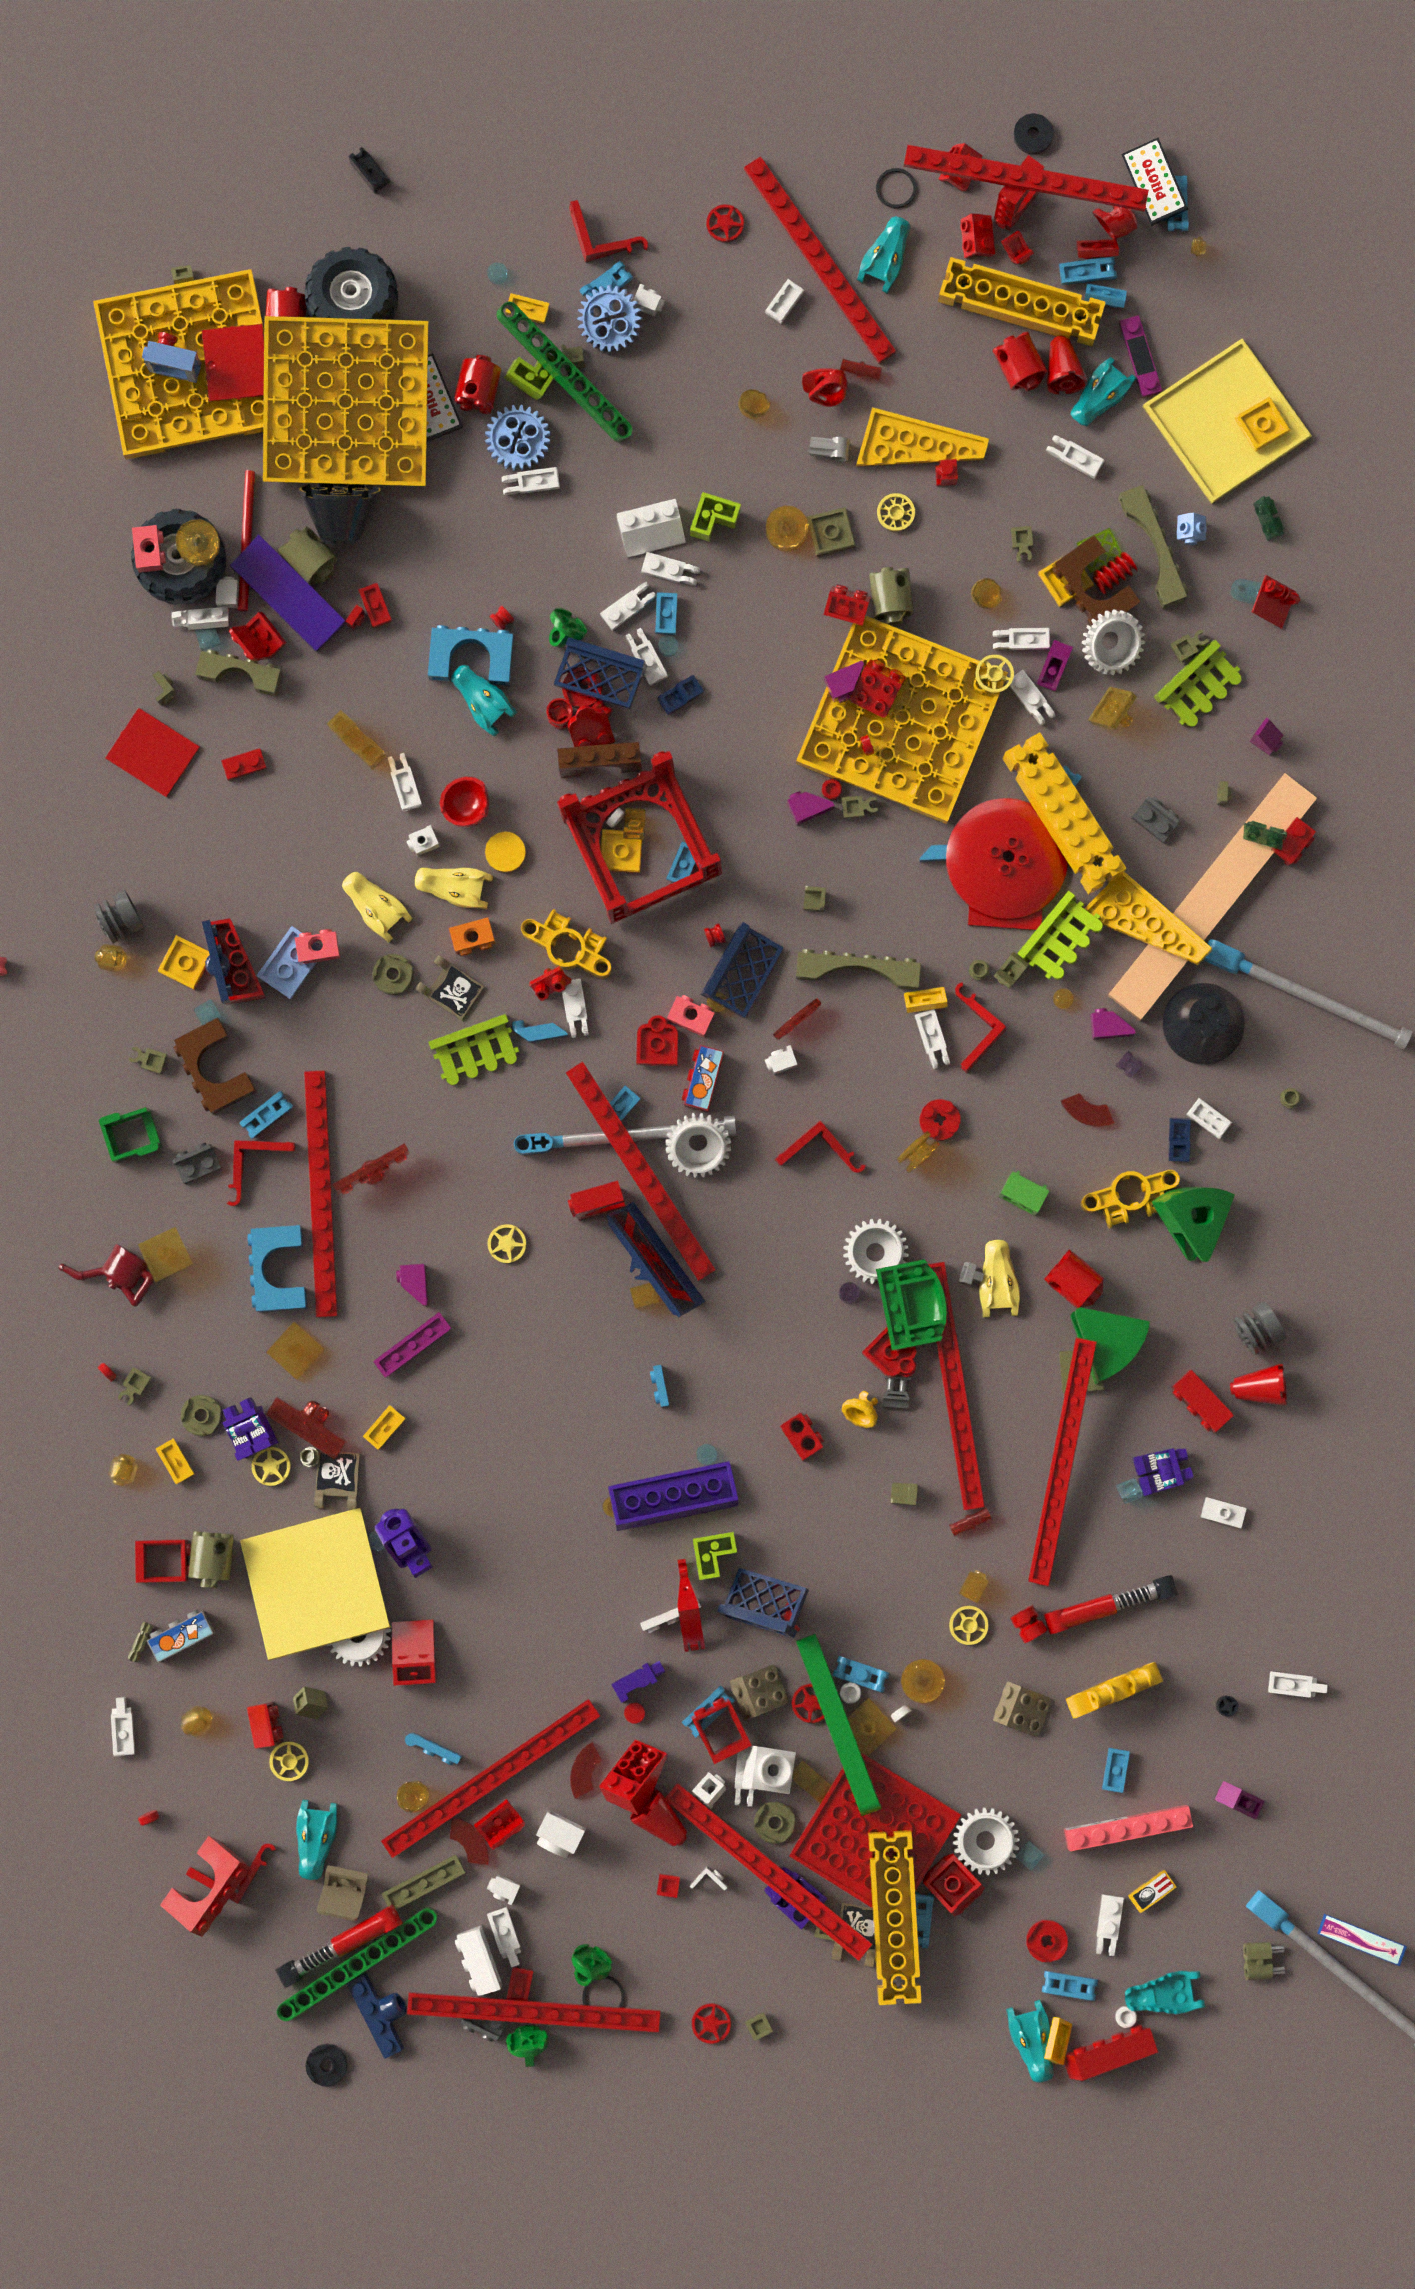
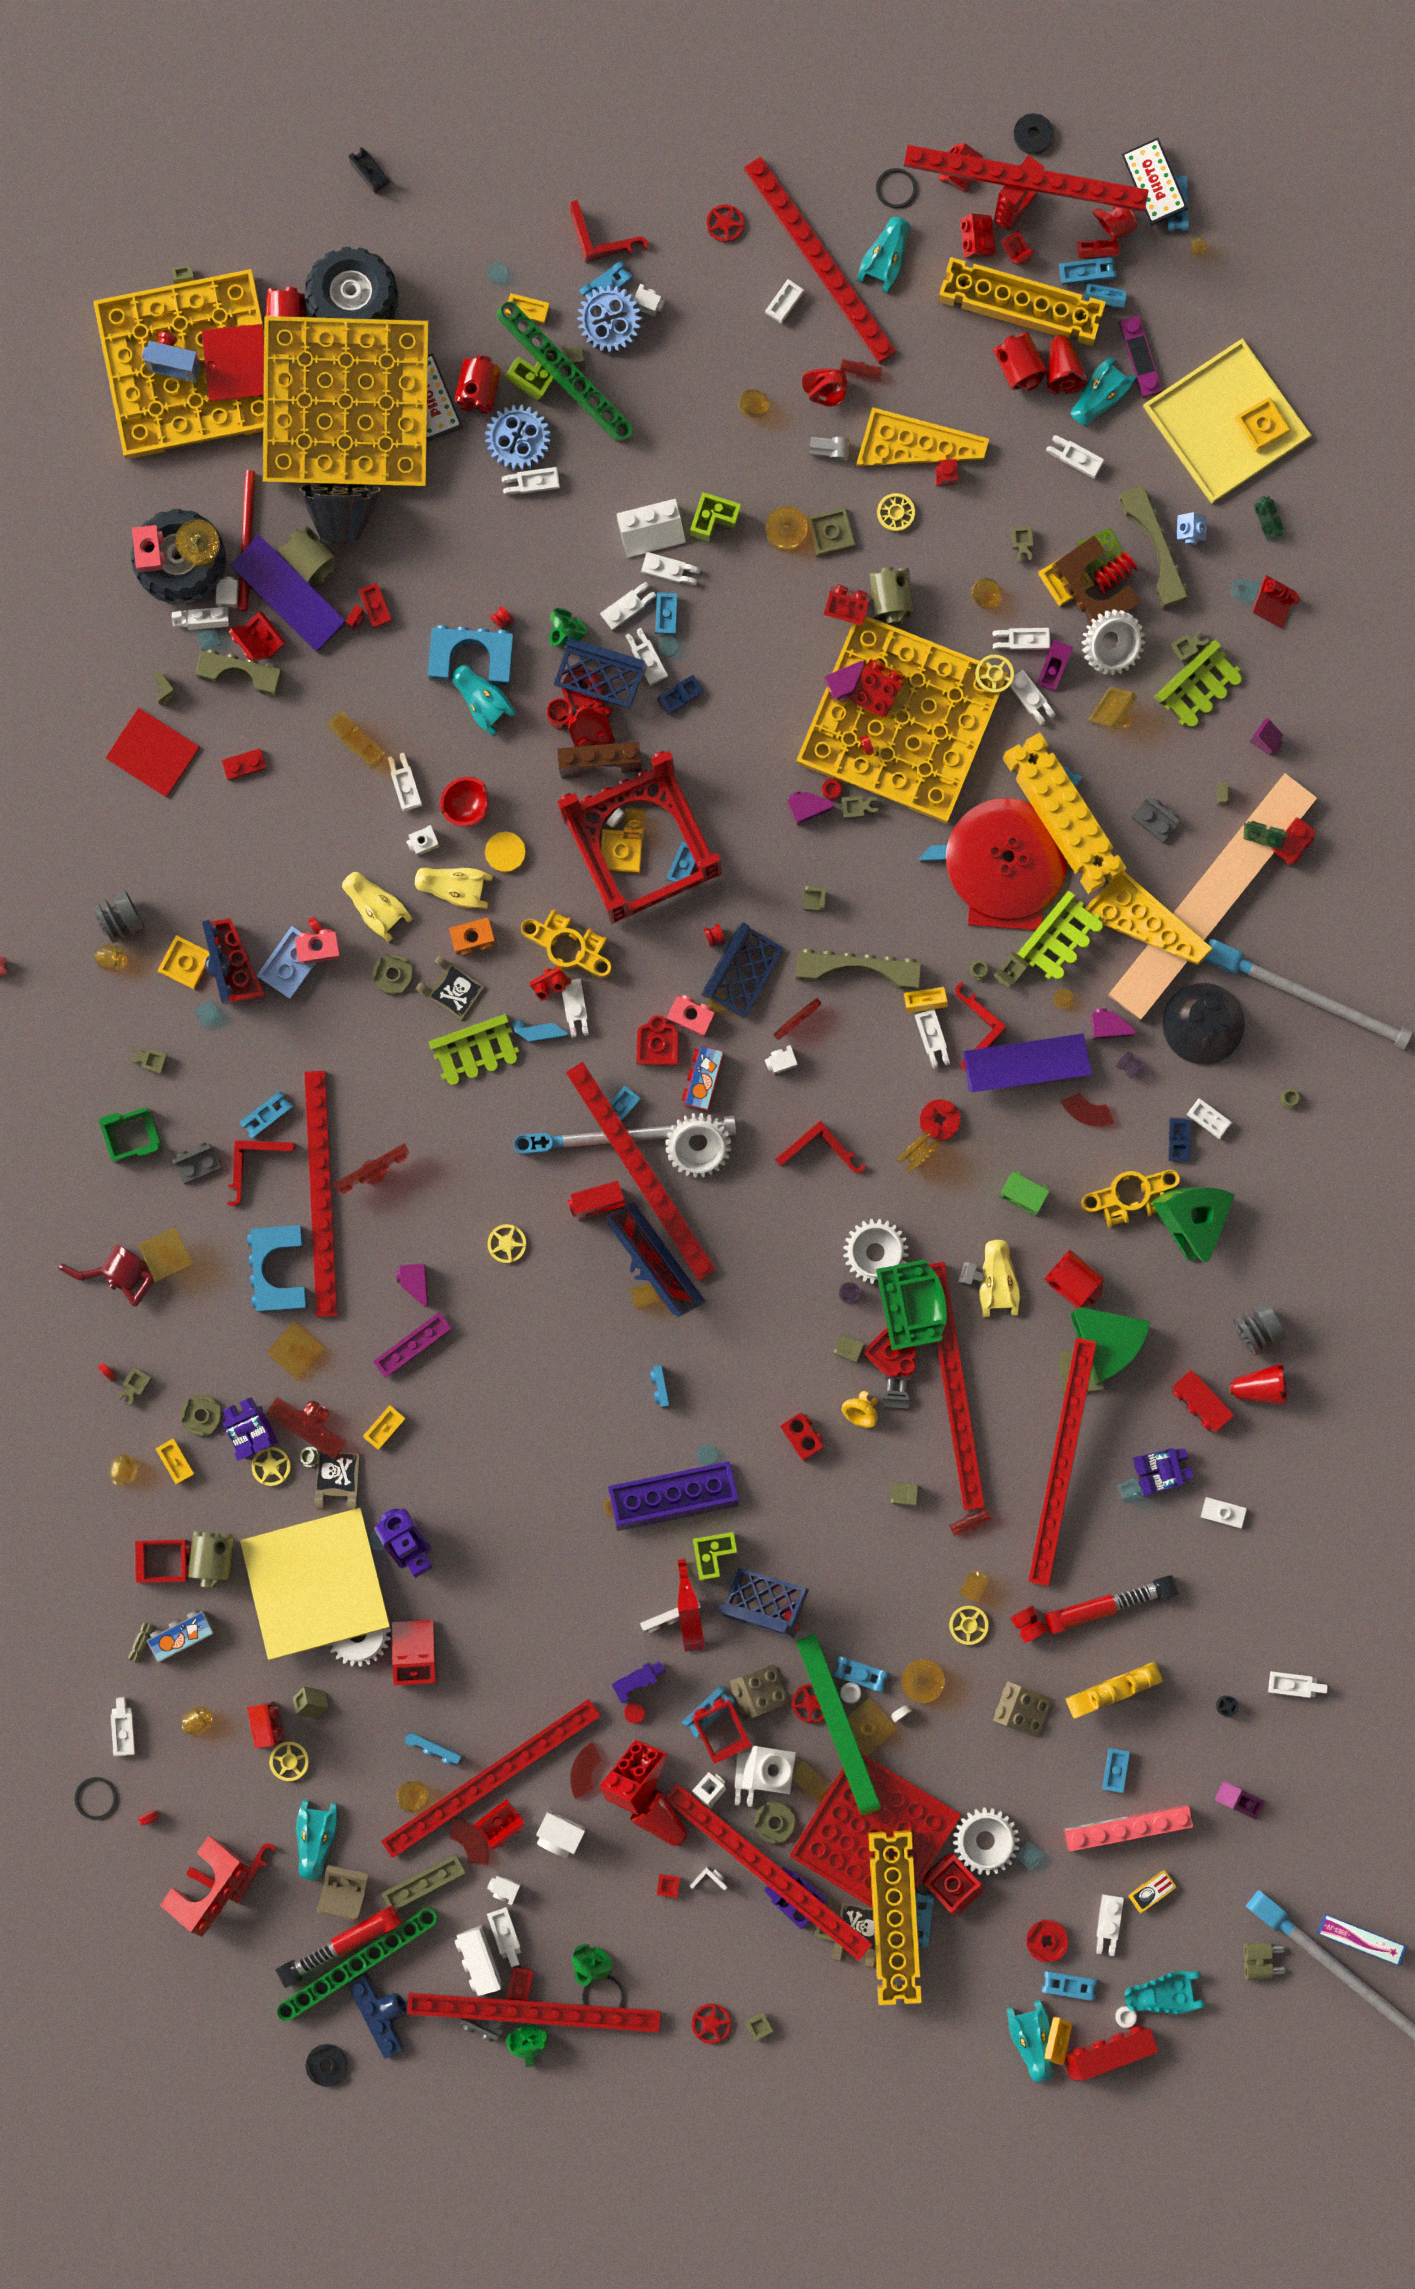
(114, 1798): none -> black piece
(191, 1048): reddish brown arch -> none
(315, 925): none -> red tile
(848, 1348): none -> olive panel
(1026, 1062): none -> dark purple arch

